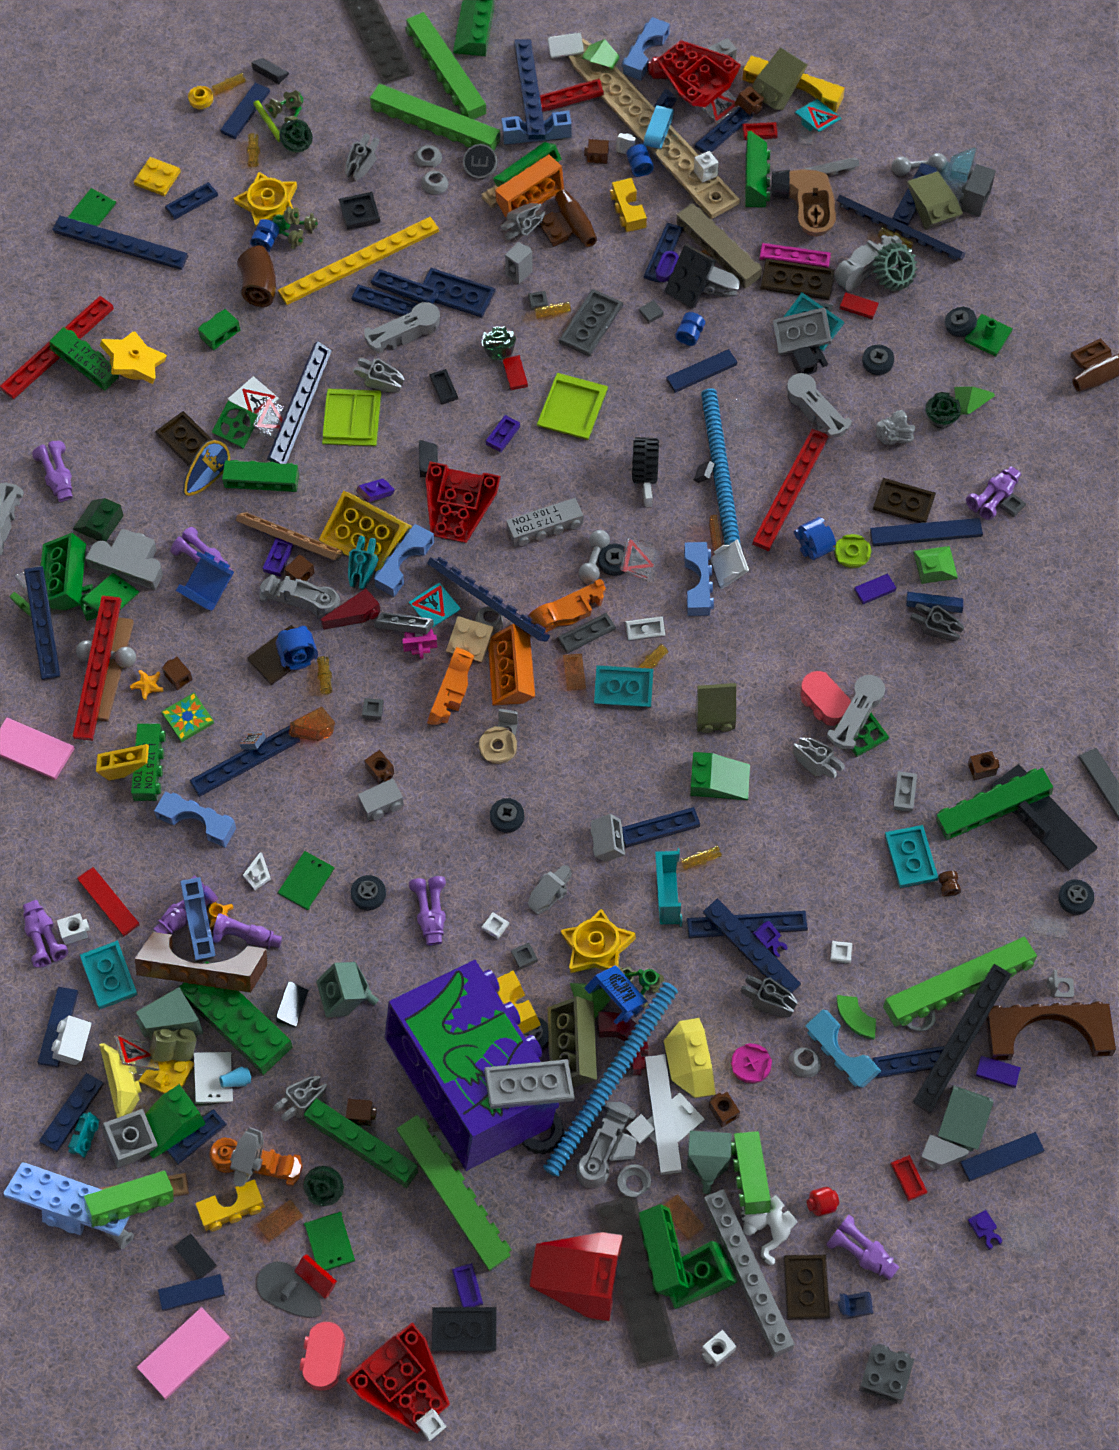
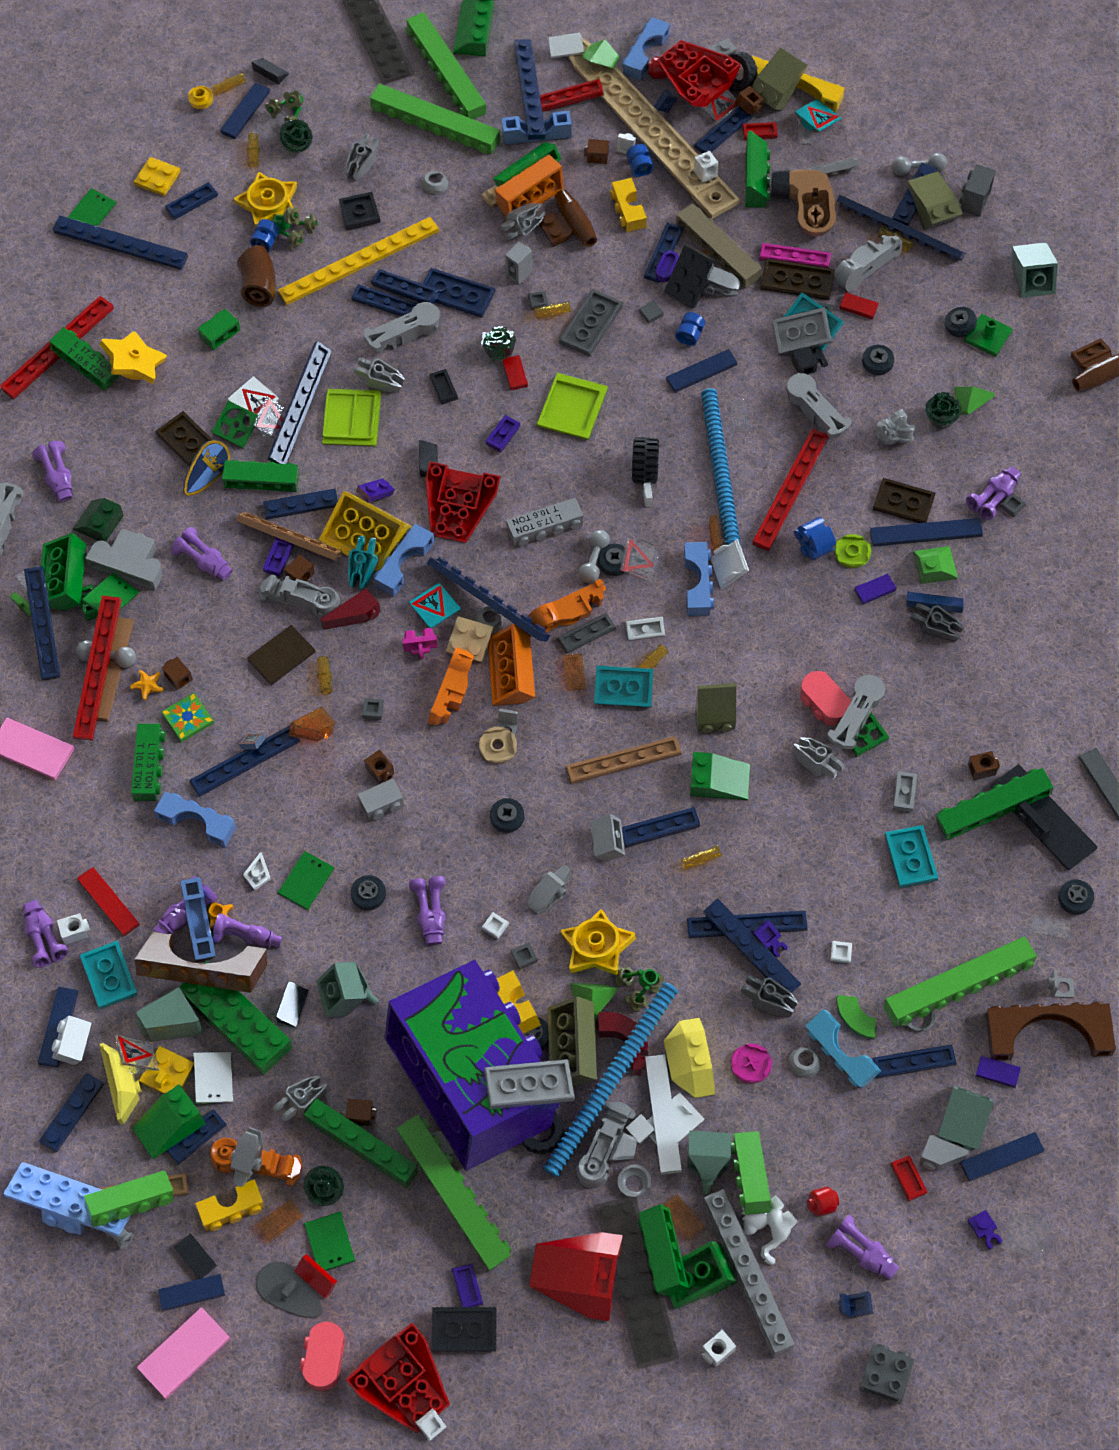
(87, 1126): teal hinge -> none
(121, 762): yellow slope -> none
(129, 1138): light grey slope -> none
(172, 1045): olive brick -> none
(207, 581): blue panel -> none
(236, 1078): medium azure cone -> none
(267, 119): lime bar -> none
(296, 648): blue brick -> none
(300, 504): none -> dark blue plate
(404, 623): dark grey tile -> none
(436, 160): light grey piece -> none
(480, 161): black tile -> none
(621, 992): blue panel -> none
(623, 760): none -> medium nougat tile
(658, 127): medium azure beam -> none
(667, 887): teal piece -> none
(704, 471): black tile -> none
(724, 1117): reddish brown brick -> none
(750, 71): none -> black tyre
(806, 1287): dark brown tile -> none
(891, 256): sand green gear -> none
(949, 883): reddish brown wheel -> none
(960, 166): clear light blue slope -> none
(961, 1038): black plate -> none
(1035, 269): none -> sand green slope

